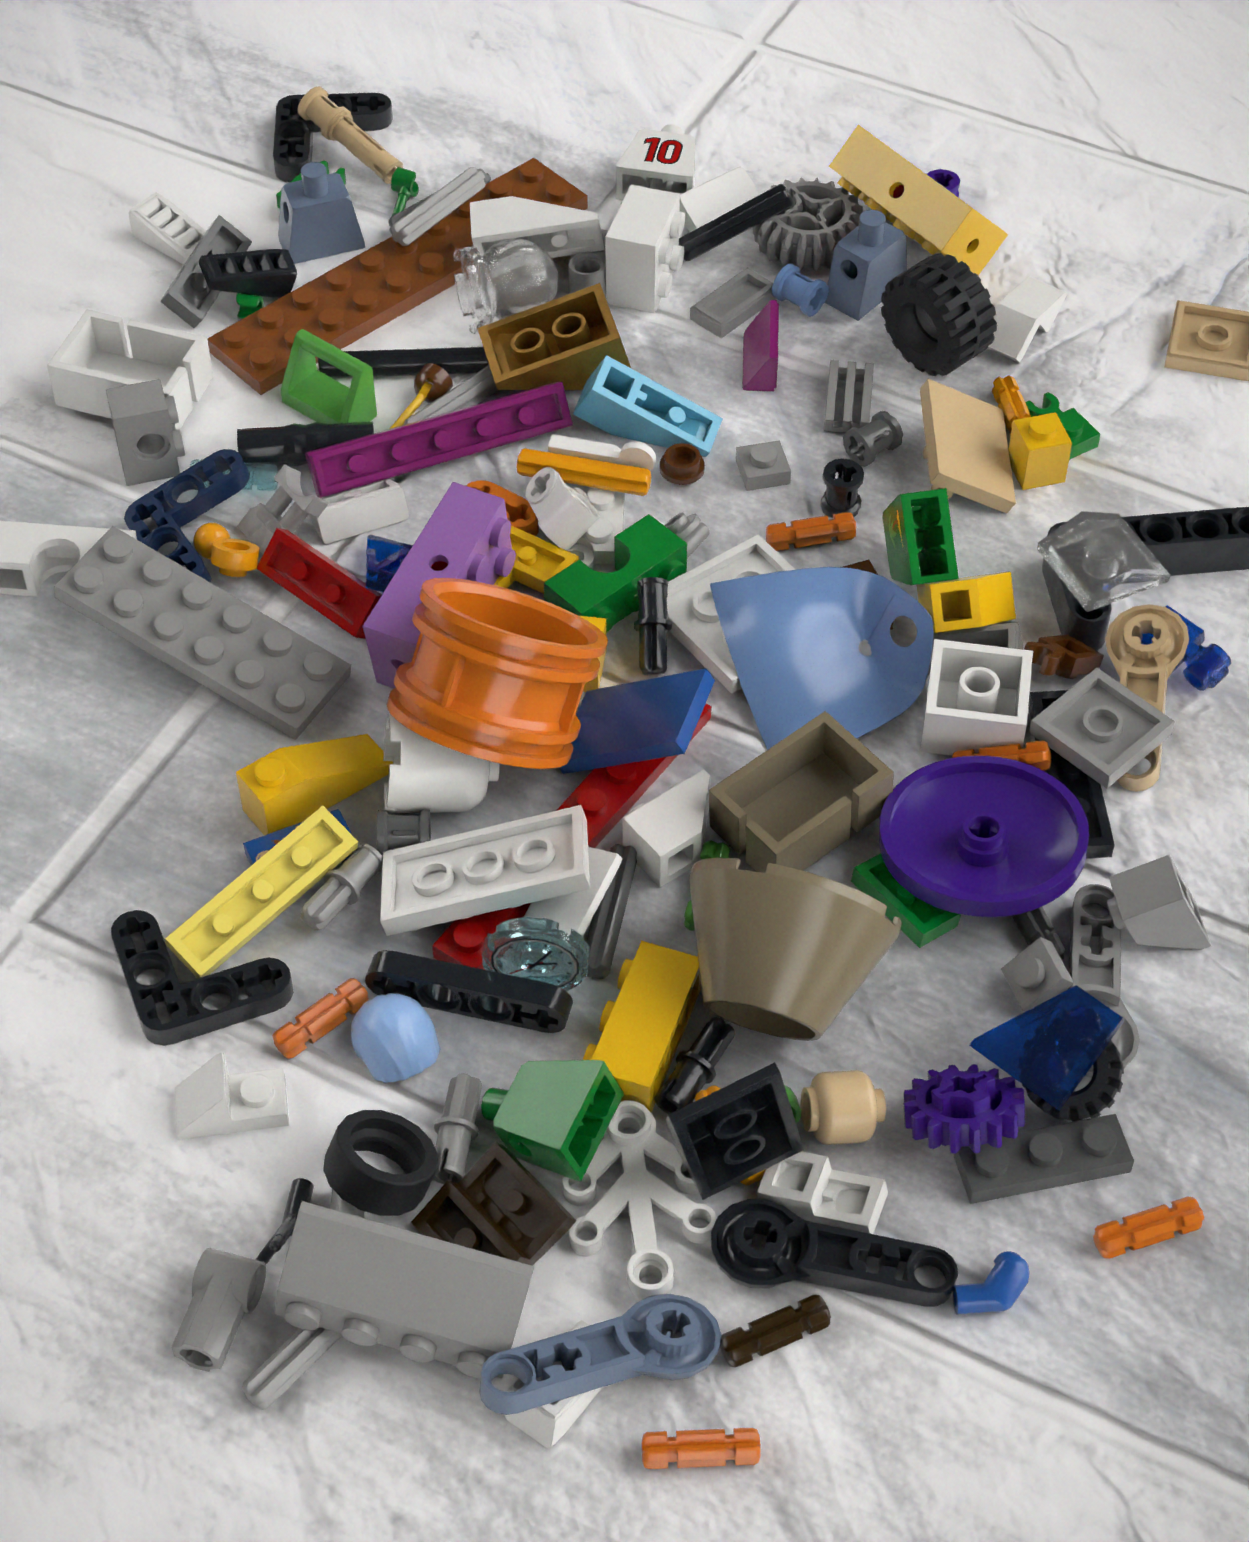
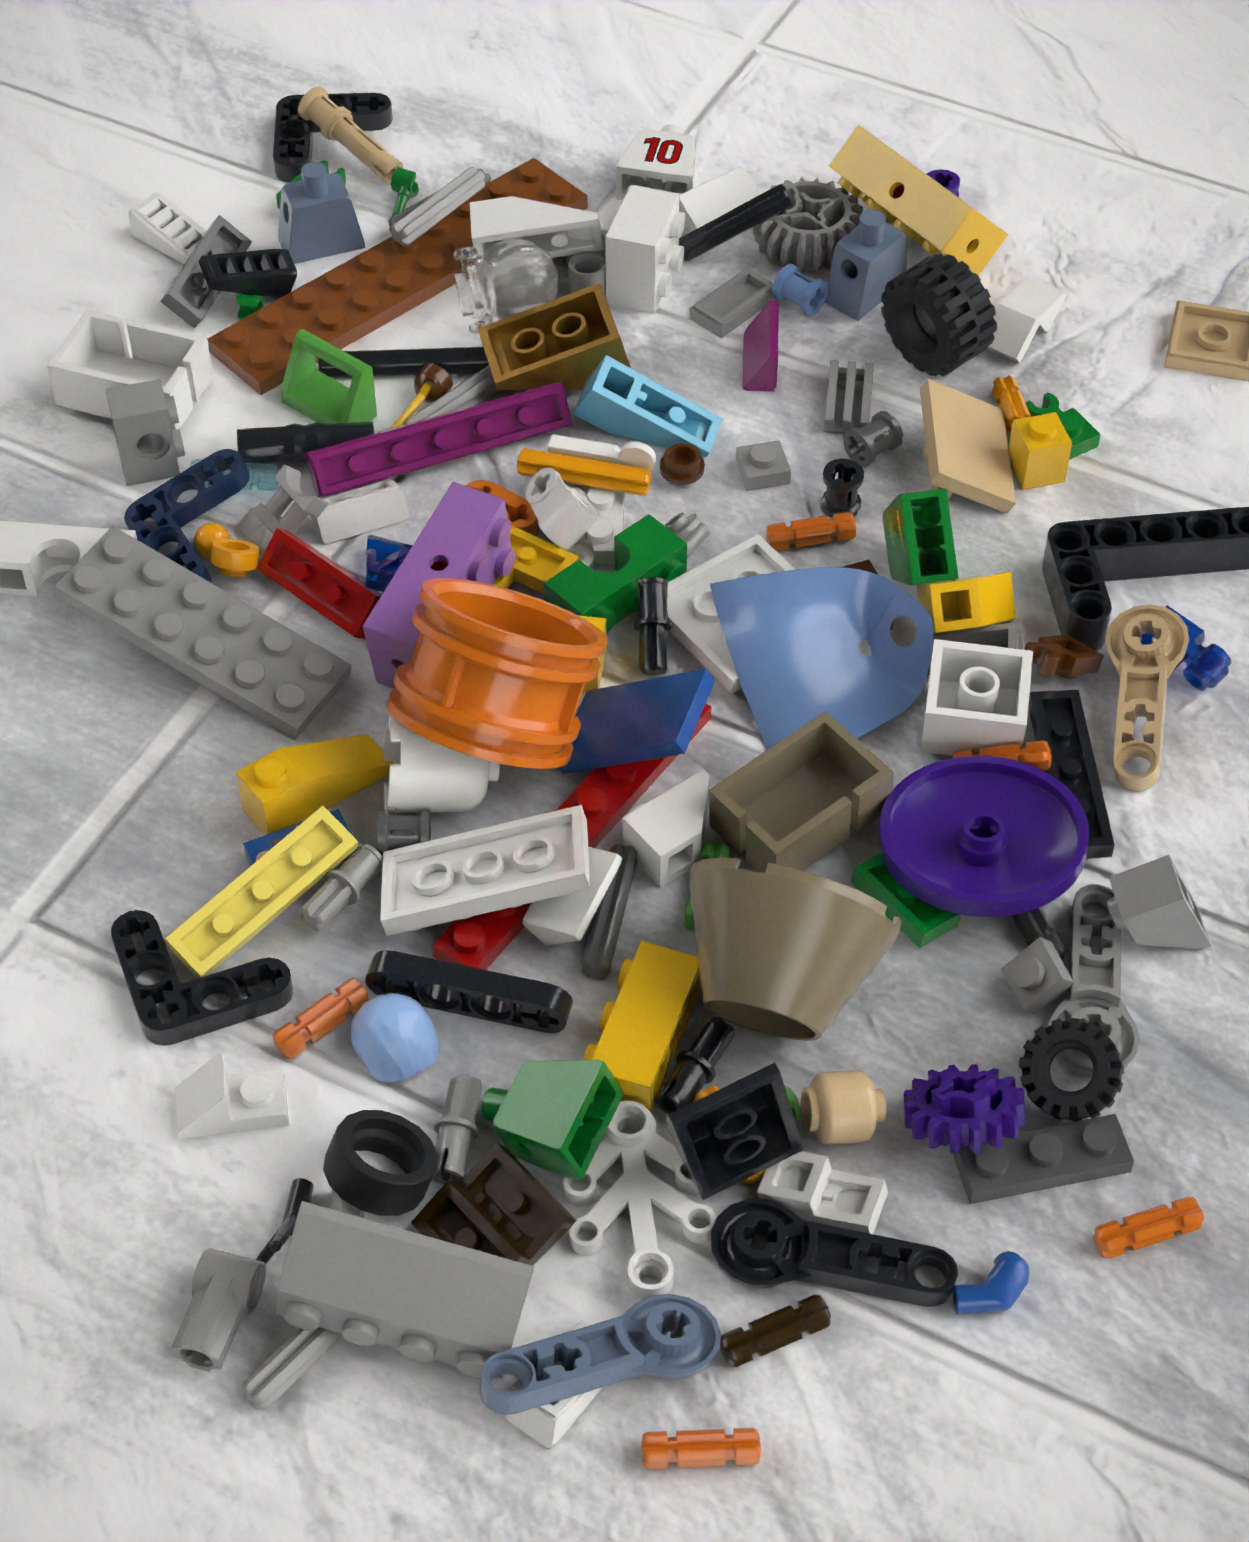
(537, 952): clear light blue tile -> none
(1052, 1043): clear blue wing -> none
(1101, 559): clear slope -> none
(1102, 727): light grey plate -> none

